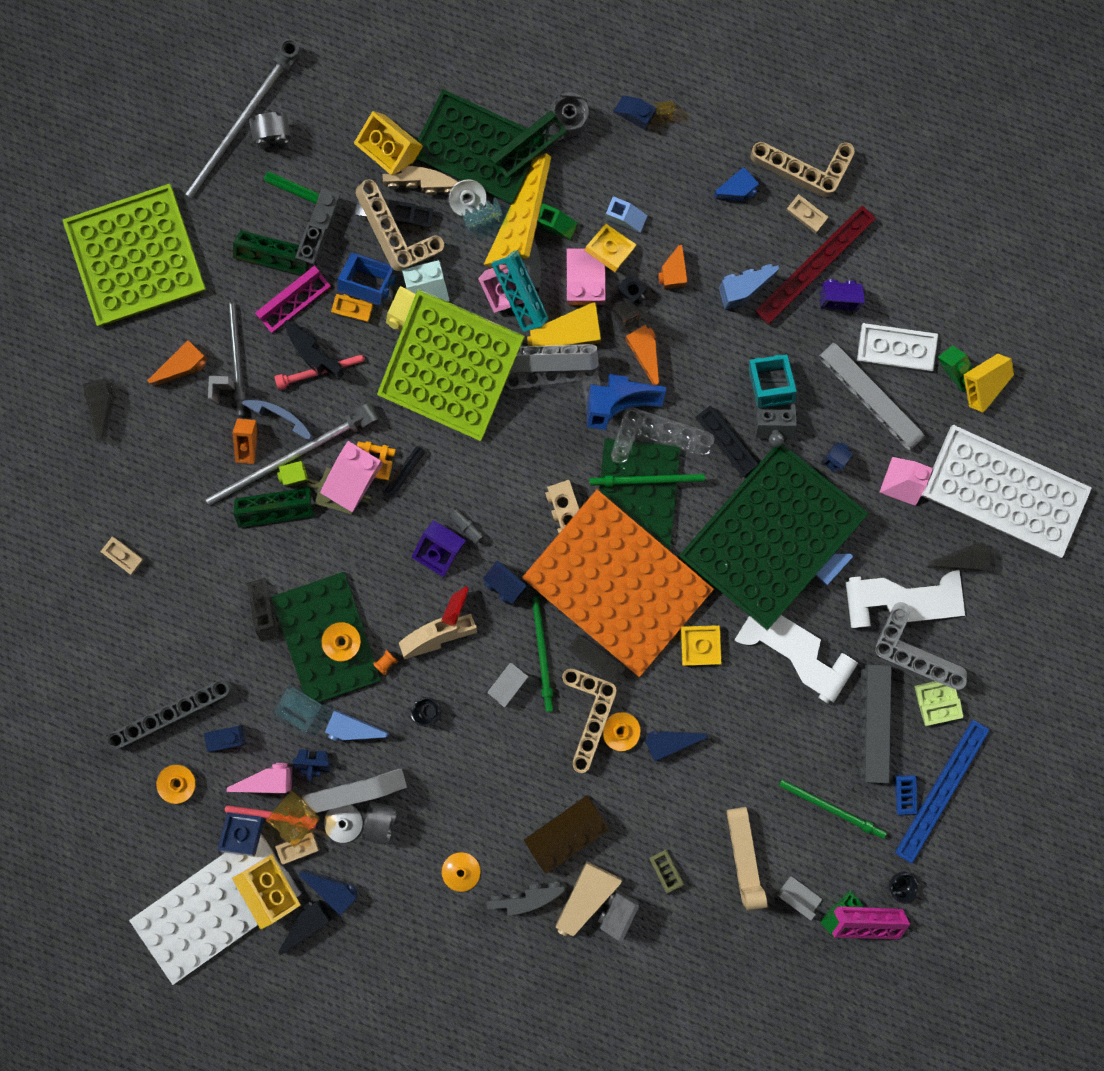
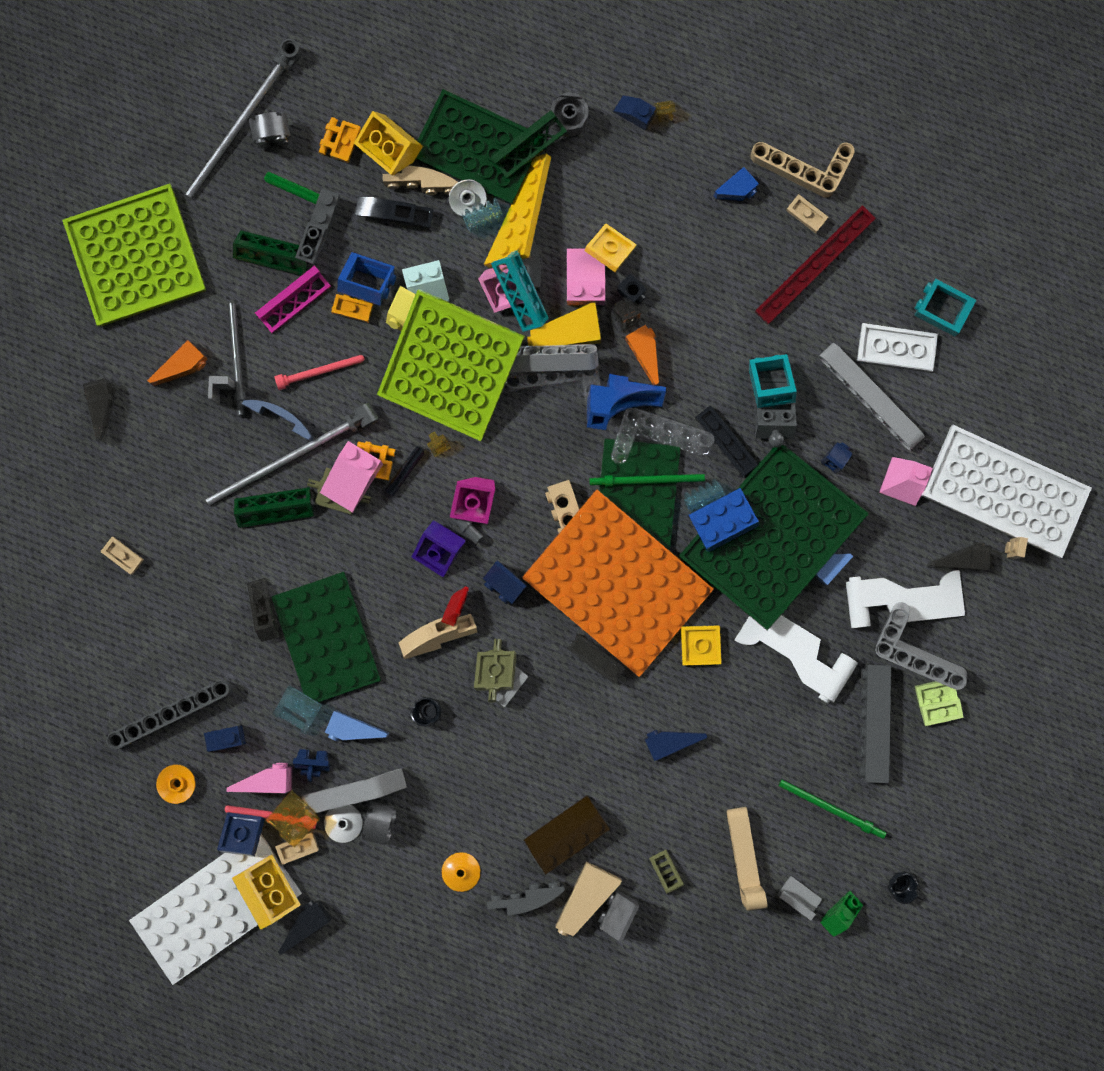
(245, 441): orange slope -> none
(292, 474): lime brick -> none
(308, 350): black slope -> none
(331, 644): light orange dish -> none
(333, 891): dark blue slope -> none
(344, 143): none -> light orange plate
(385, 662): orange bush -> none
(392, 231): tan beam -> none
(438, 444): none -> clear yellow tile
(473, 499): none -> dark pink slope
(495, 670): none -> olive plate
(547, 691): green bar -> none
(556, 222): green slope -> none
(593, 716): tan beam -> none
(625, 215): light blue slope -> none
(629, 735): light orange dish -> none
(673, 271): orange slope -> none
(703, 495): none -> clear light blue piece
(724, 520): none -> blue brick
(739, 289): medium blue slope -> none
(841, 295): dark purple slope -> none
(872, 919): dark pink fence -> none
(913, 787): blue slope -> none
(942, 791): blue tile -> none
(952, 329): none -> teal window
(955, 364): green slope -> none
(987, 381): yellow slope -> none
(1016, 548): none -> tan plate

